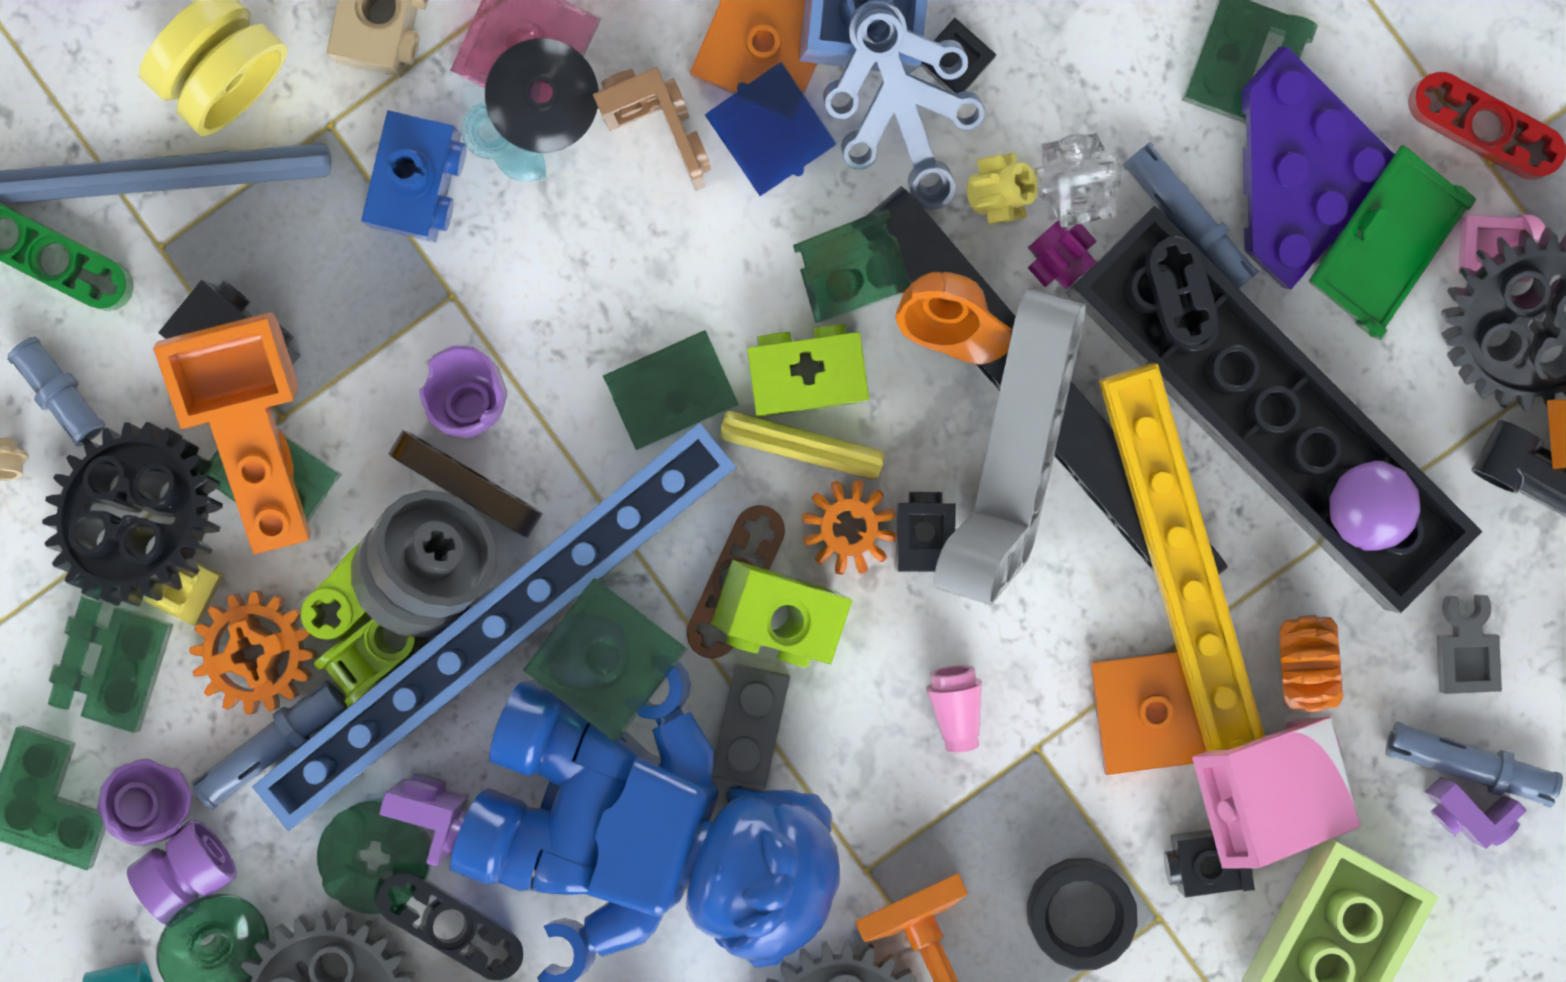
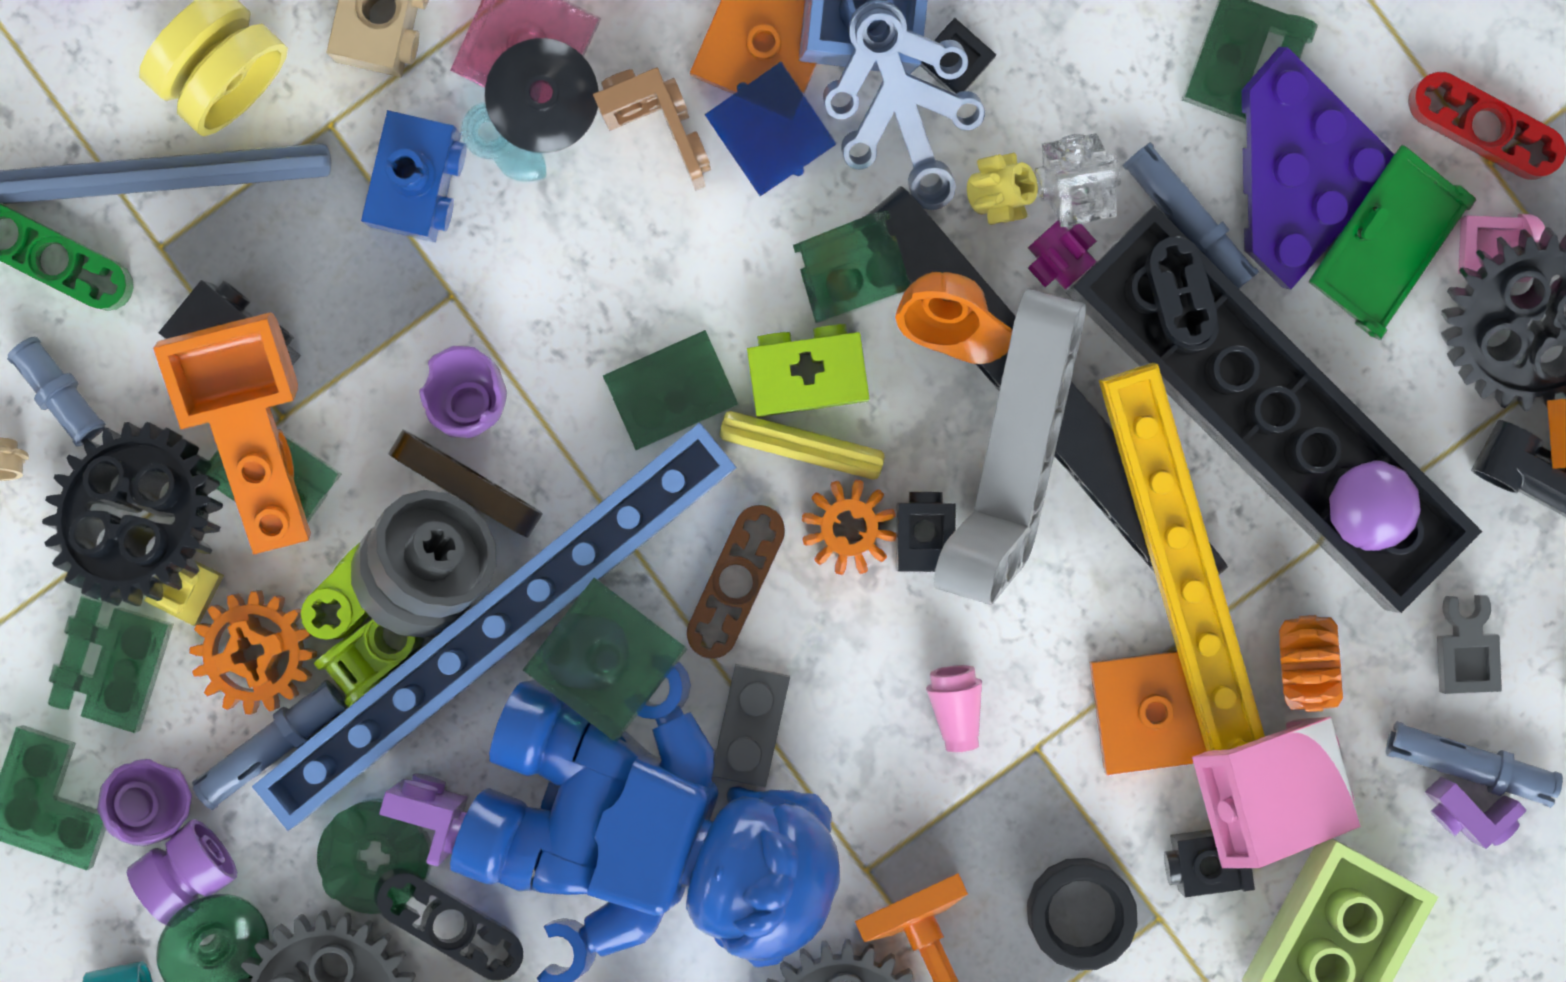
(755, 594): lime brick -> none

